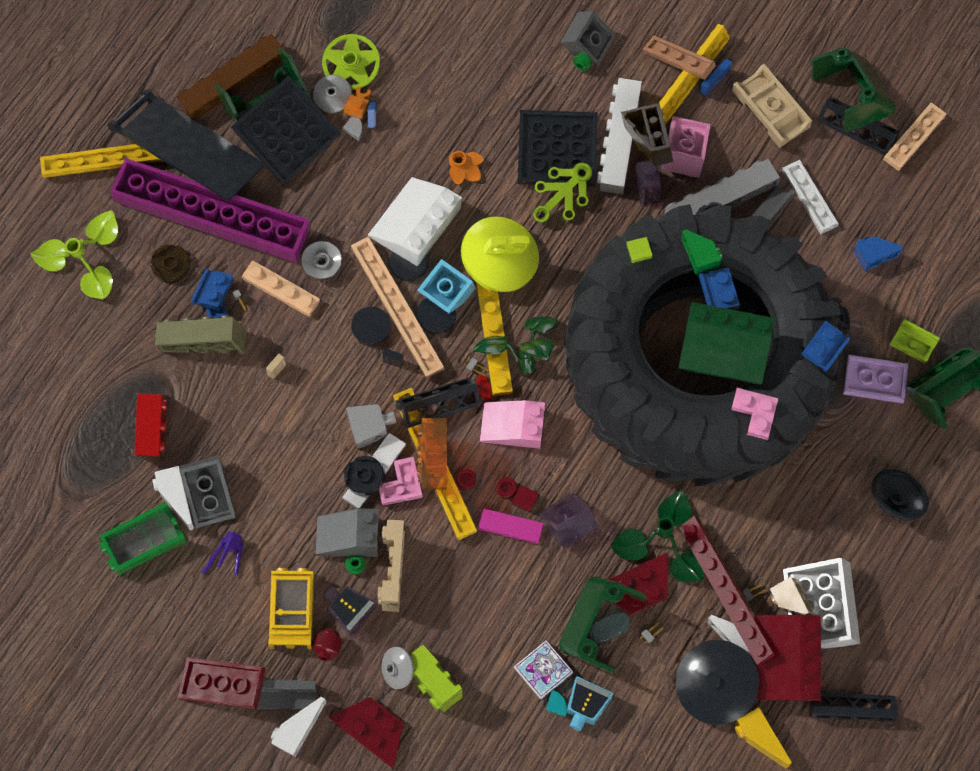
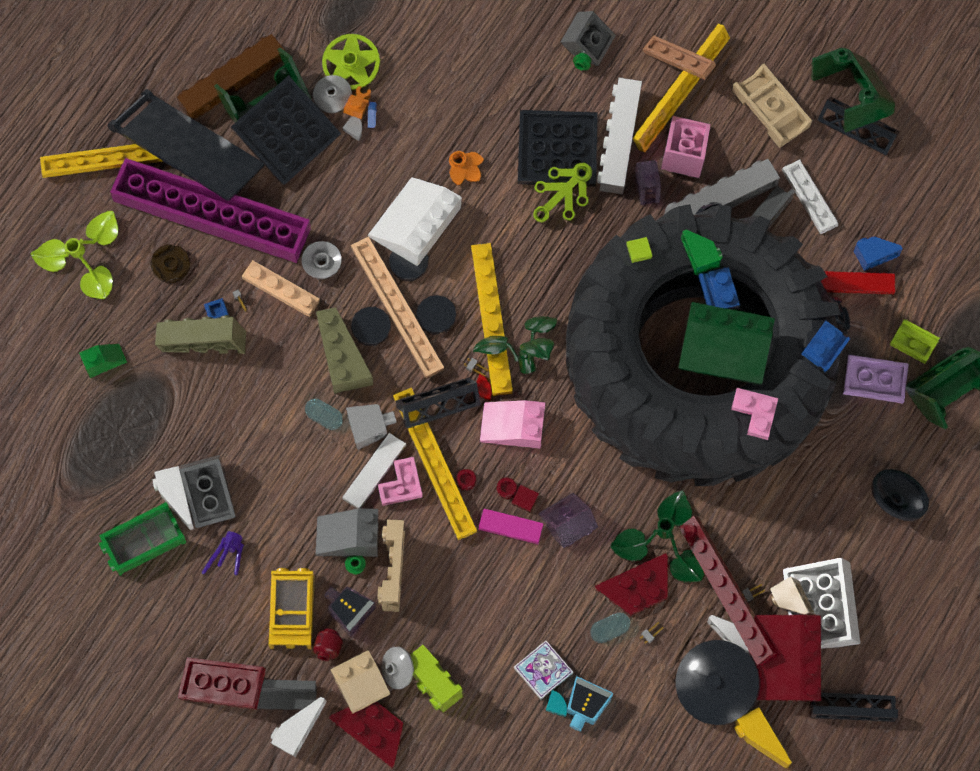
(102, 358): none -> green slope
(150, 424): red wedge -> none
(212, 289): blue plate -> none
(276, 366): tan tile -> none
(323, 414): none -> clear light blue tile
(342, 356): none -> olive wedge
(360, 681): none -> tan slope
(364, 475): black tile -> none
(393, 358): black tile -> none
(432, 454): clear orange brick -> none
(446, 287): medium azure slope -> none
(500, 254): neon yellow bracket -> none
(574, 636): dark green windscreen -> none
(649, 132): dark brown wedge -> none
(715, 77): blue tile -> none
(859, 282): none -> red tile
(914, 136): light nougat plate -> none

